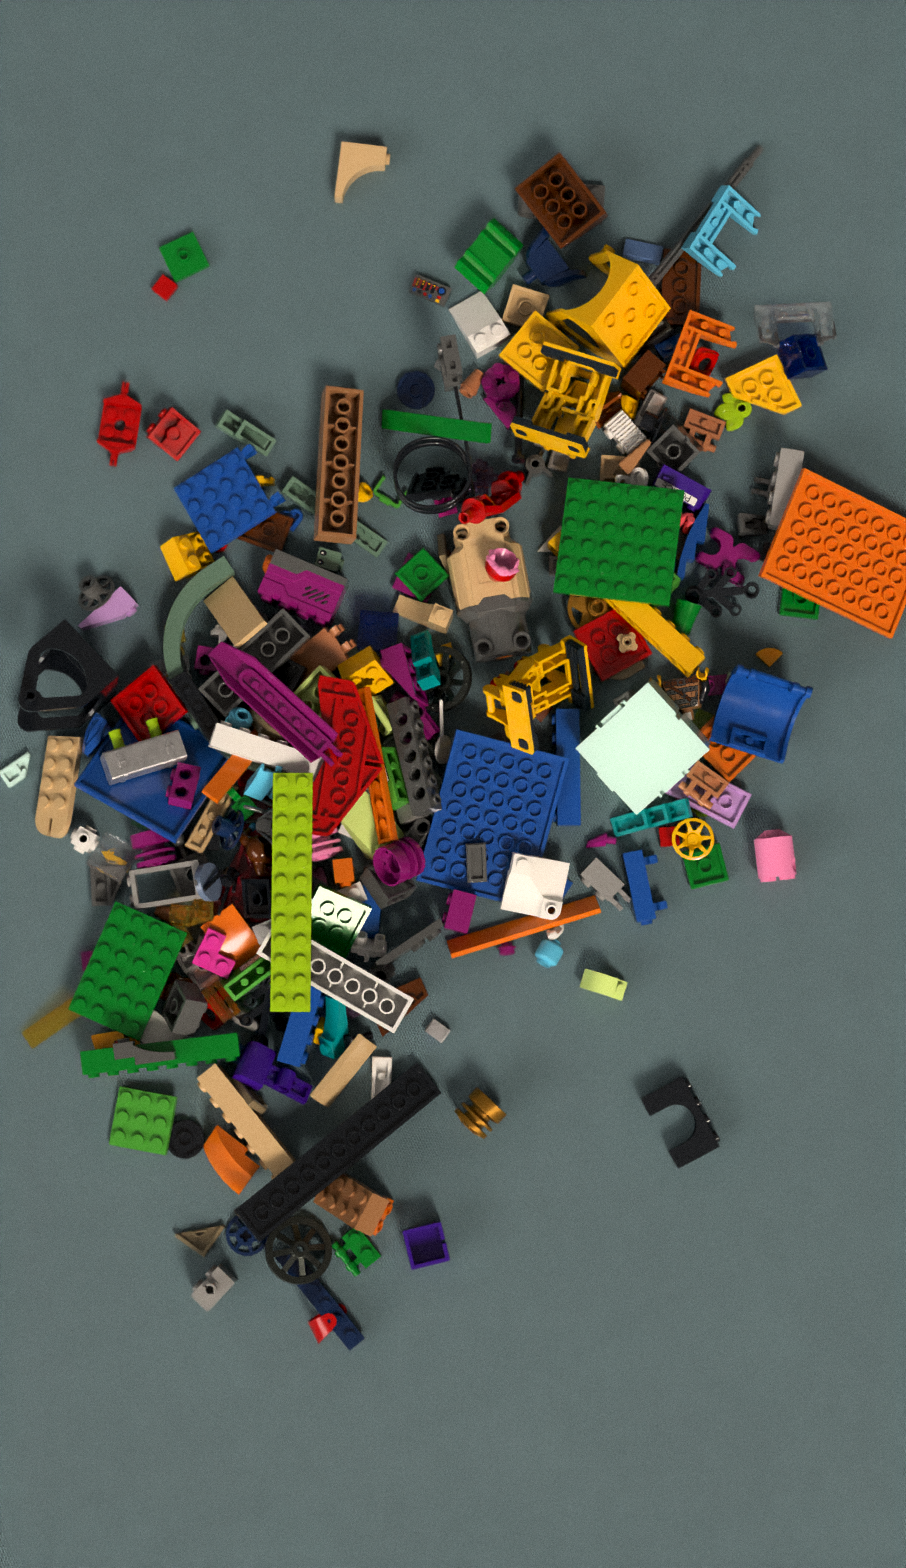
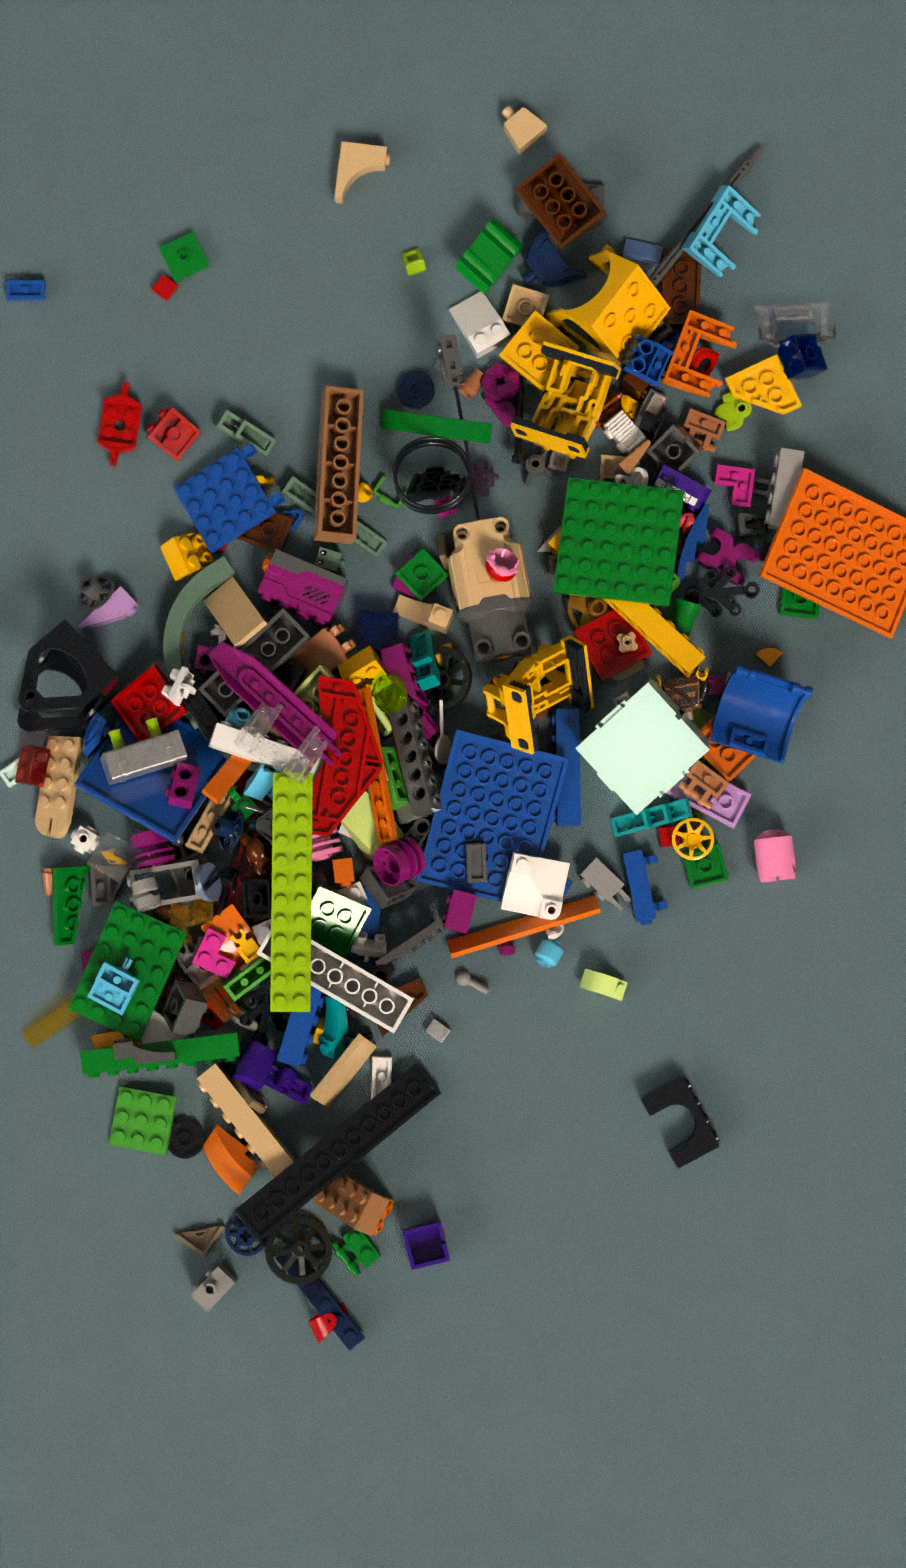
(25, 290): none -> blue plate
(32, 765): none -> clear red brick
(47, 876): none -> nougat cone
(67, 894): none -> green wing
(114, 986): none -> medium azure plate
(146, 894): none -> light grey wheel
(182, 686): none -> white hips
(247, 948): none -> yellow plate
(294, 766): none -> clear wedge
(390, 693): none -> clear neon green tile
(413, 261): none -> lime slope
(430, 290): tile -> none
(464, 978): none -> light grey bar
(480, 1113): pearl gold wheel -> none
(504, 494): red plate -> none
(522, 128): none -> tan torso
(601, 840): magenta bar -> none
(645, 359): none -> blue slope
(740, 479): none -> dark pink plate

